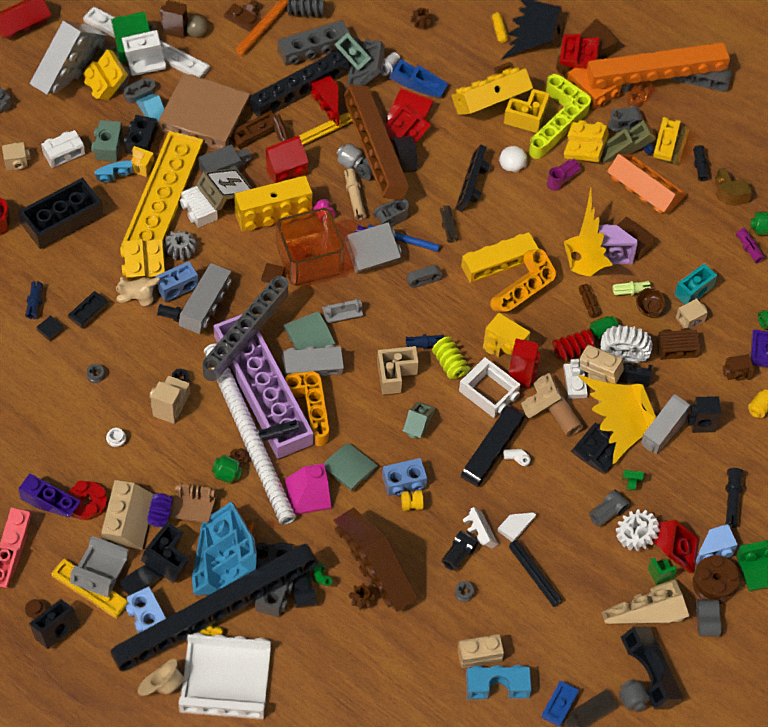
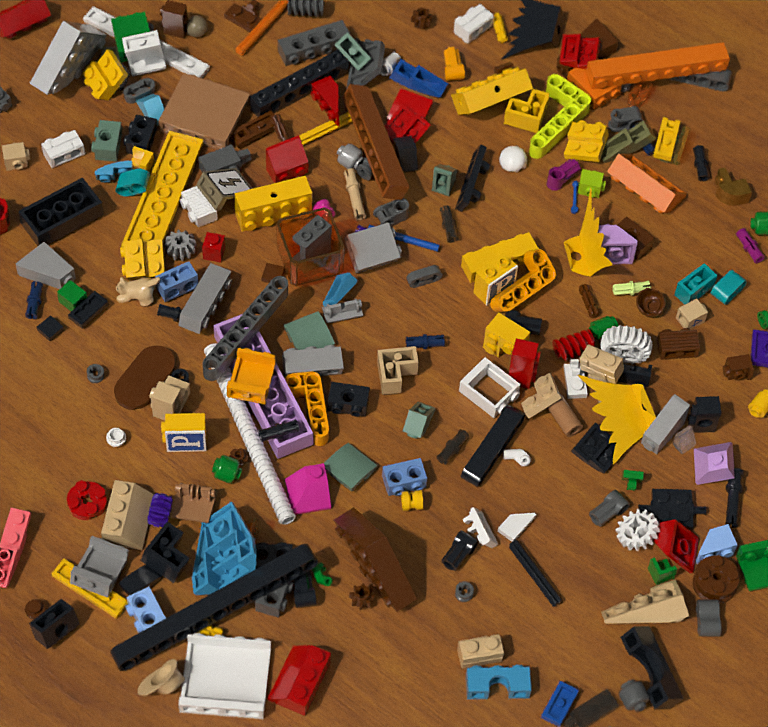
(46, 267): none -> light grey slope
(47, 497): dark purple slope -> none
(71, 295): none -> green panel
(132, 182): none -> teal beam
(143, 374): none -> reddish brown tile
(184, 432): none -> piece
(213, 247): none -> red brick
(251, 376): none -> light orange panel
(300, 678): none -> red slope
(313, 239): none -> dark grey panel
(339, 288): none -> dark azure slope
(357, 394): none -> black brick
(443, 179): none -> sand green slope
(450, 358): neon yellow piece -> none
(452, 446): none -> clear smoke pin
(453, 68): none -> light orange piece
(473, 23): none -> white brick
(494, 278): none -> yellow piece
(529, 323): none -> black piece
(574, 209): none -> blue hinge
(592, 180): none -> lime brick
(673, 504): none -> black plate
(684, 440): none -> clear slope
(714, 463): none -> lavender slope
(728, 287): none -> teal beam

